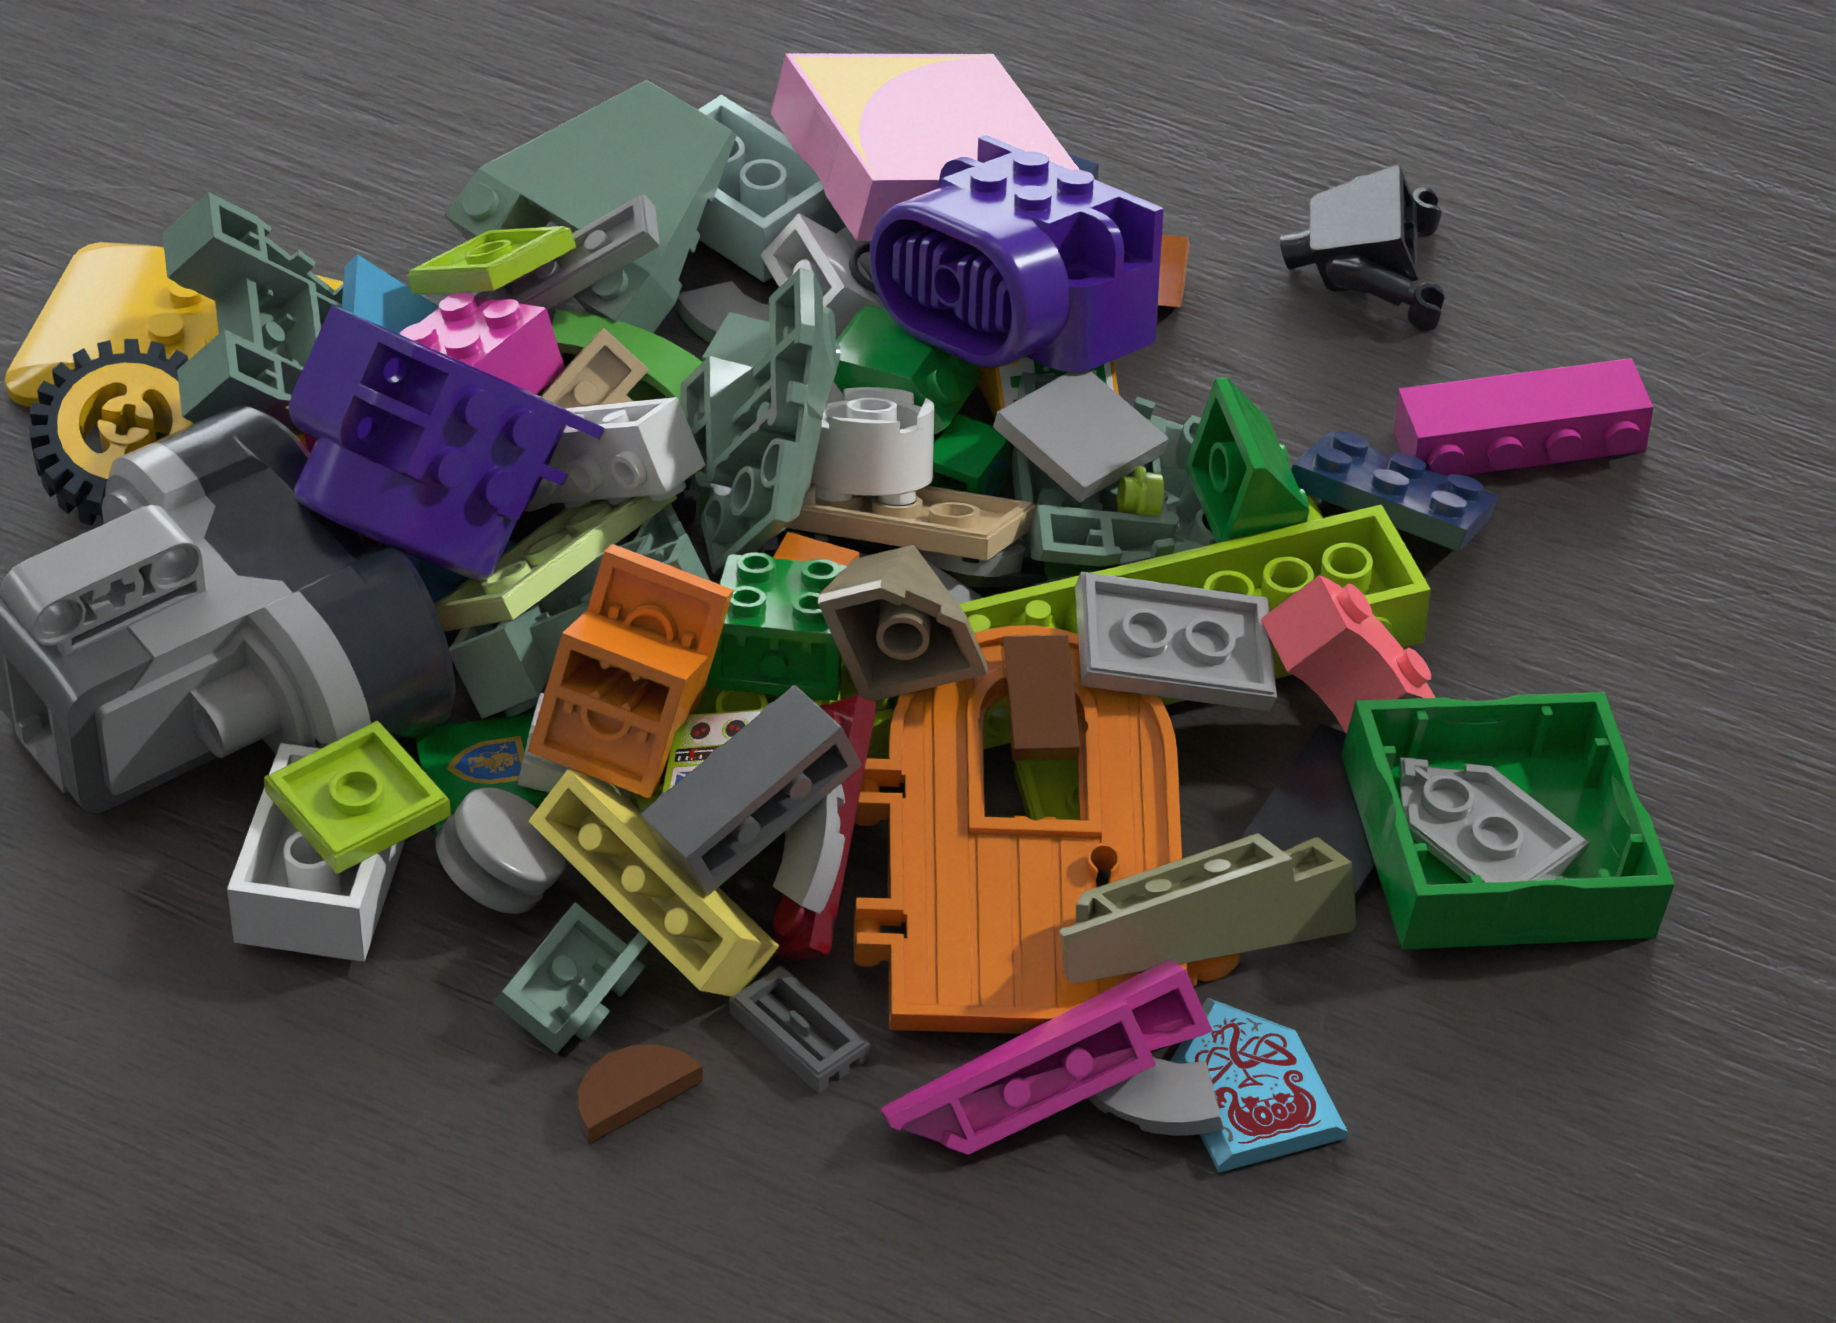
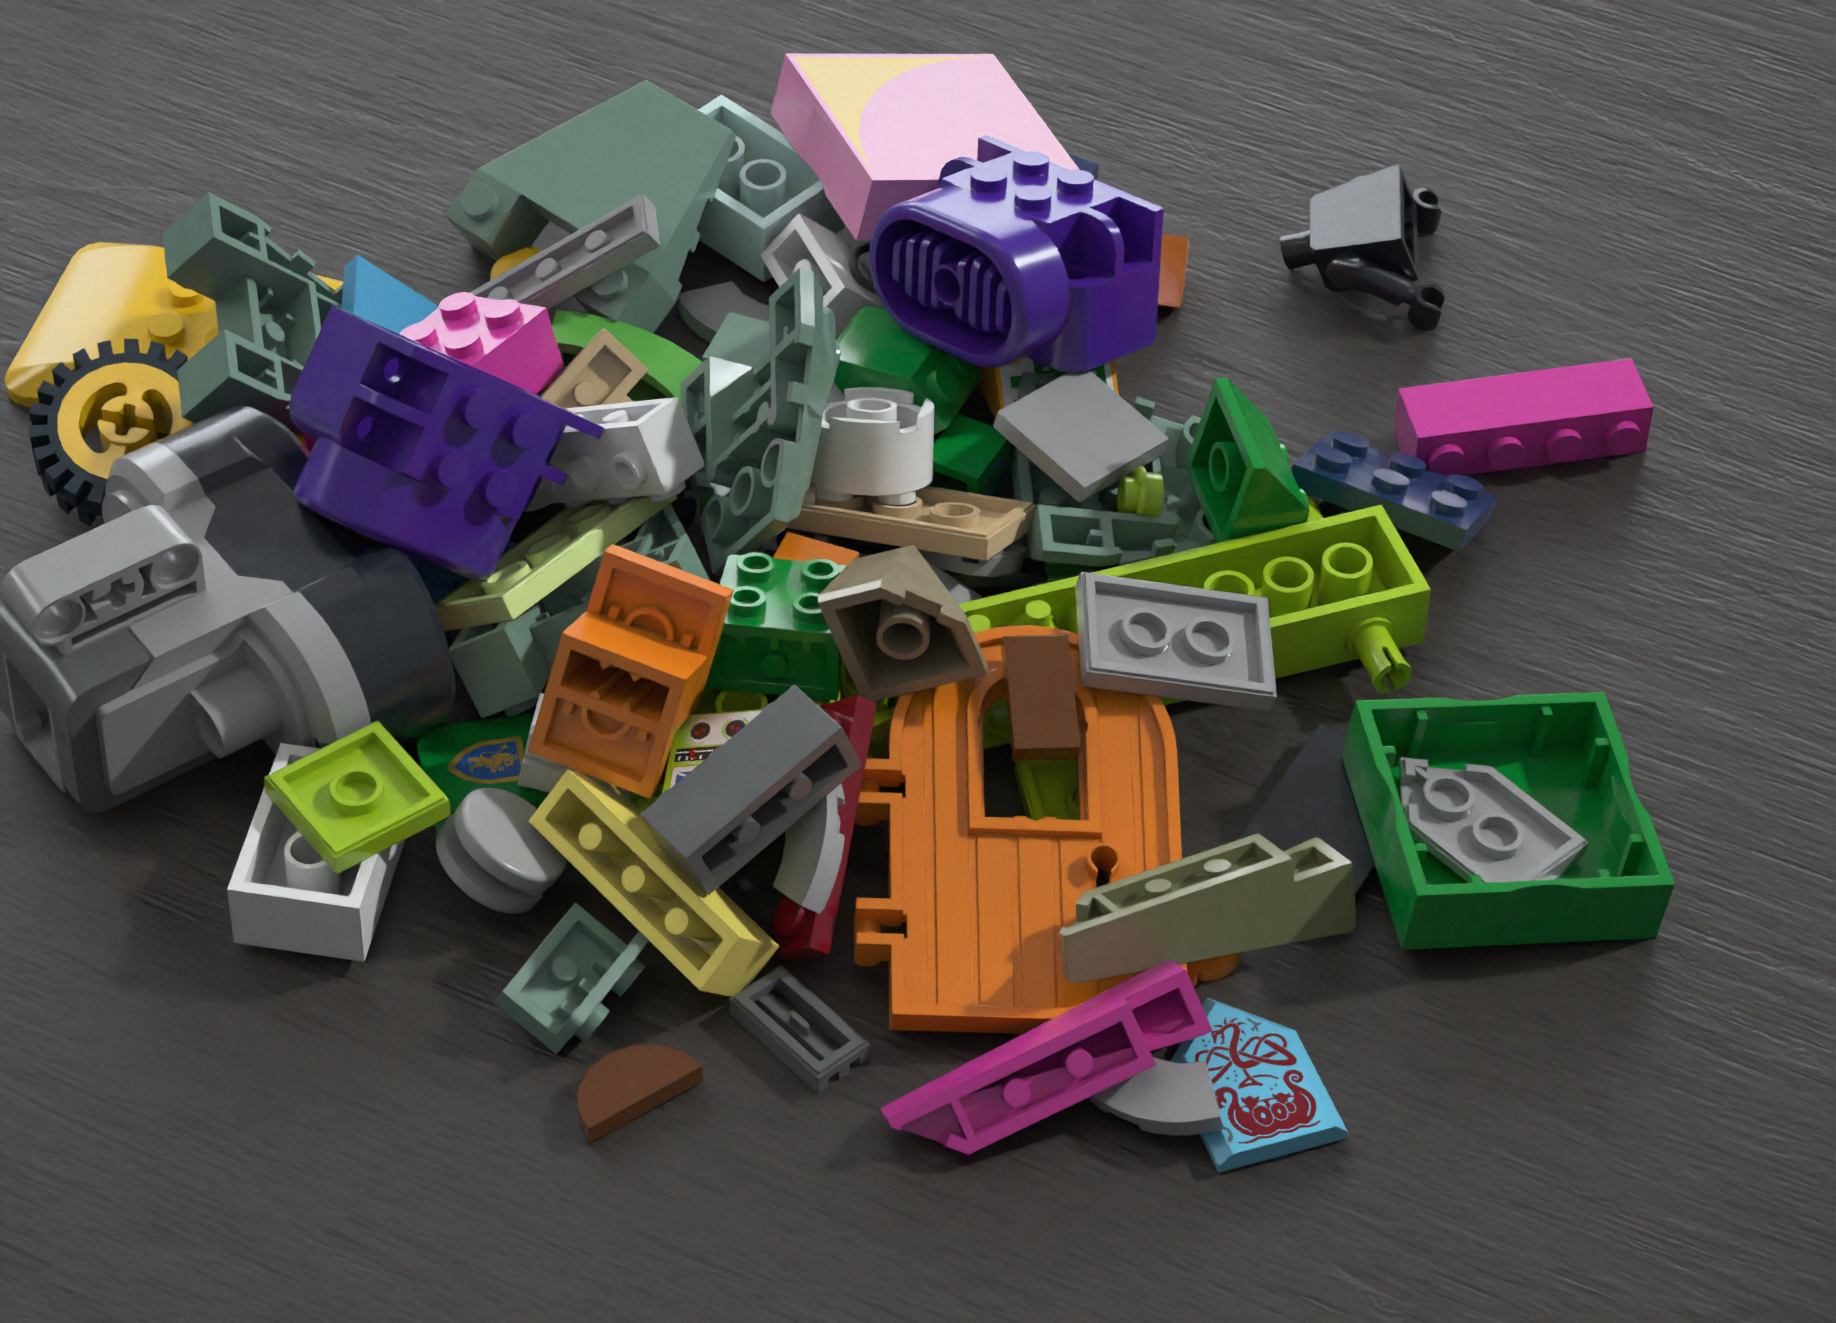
(491, 260): lime tile -> none
(1343, 649): coral brick -> none

